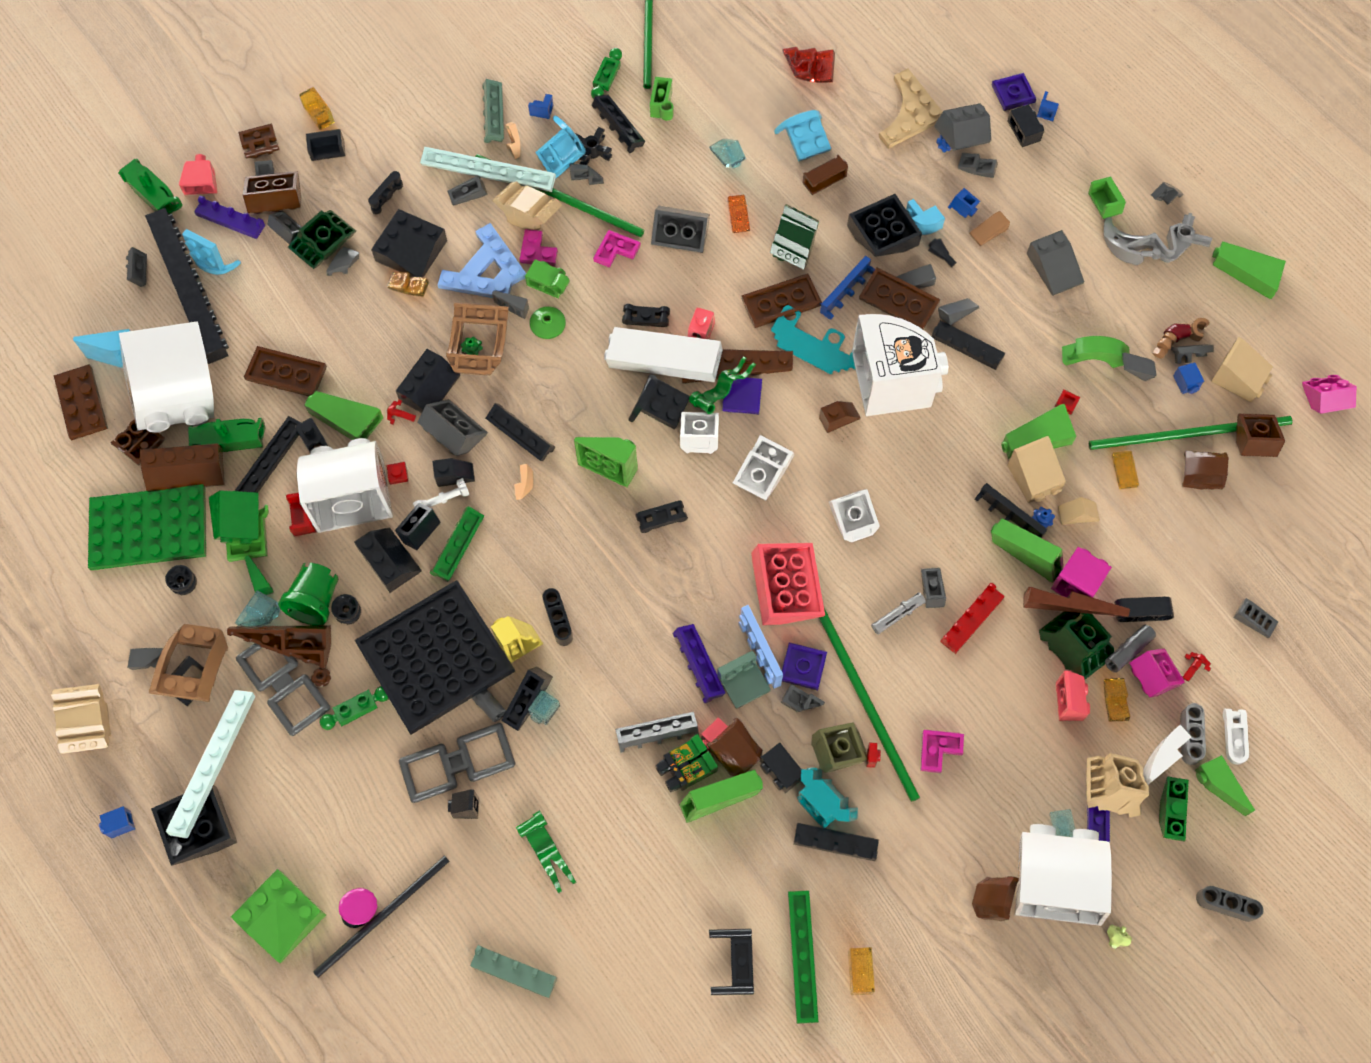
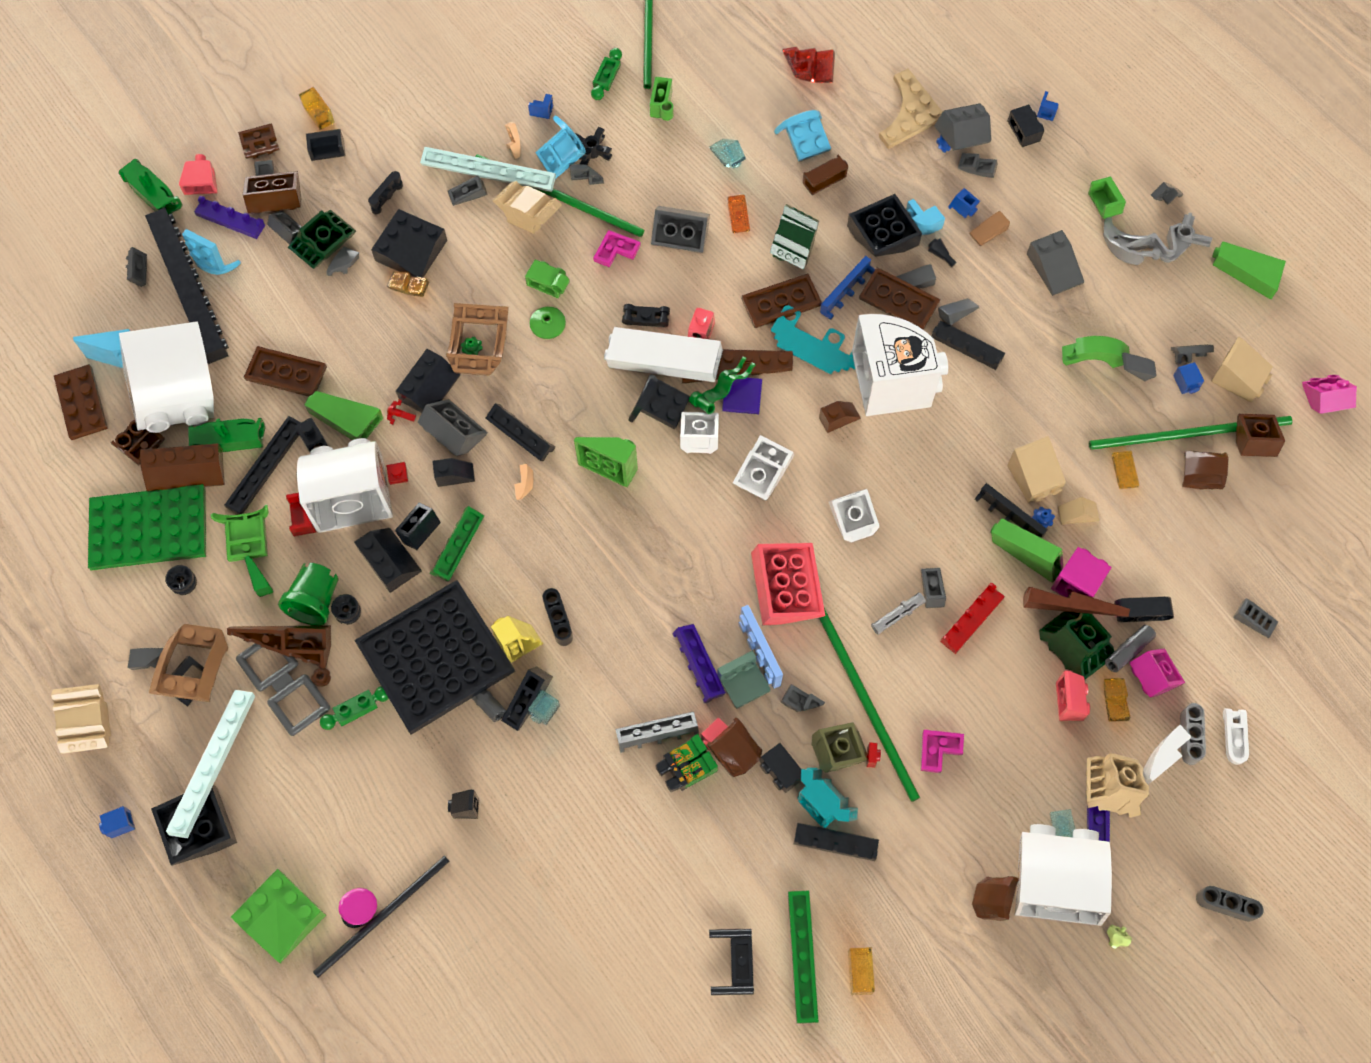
(234, 516): green slope -> none
(259, 611): clear light blue slope -> none
(443, 497): white piece -> none
(456, 762): dark grey bar -> none
(469, 278): light blue plate -> none
(493, 111): sand green hinge -> none
(513, 971): sand green hinge -> none
(516, 304): dark grey slope -> none
(533, 250): dark pink plate -> none
(544, 847): green flag -> none
(618, 122): black hinge -> none
(661, 516): black plate -> none
(720, 795): bright green slope -> none
(803, 666): dark purple tile -> none
(1013, 91): dark purple tile -> none
(1052, 423): bright green slope -> none
(1069, 399): red plate -> none
(1174, 809): green slope -> none
(1177, 332): medium nougat piece -> none
(1199, 660): red piece -> none
(1221, 781): bright green slope -> none

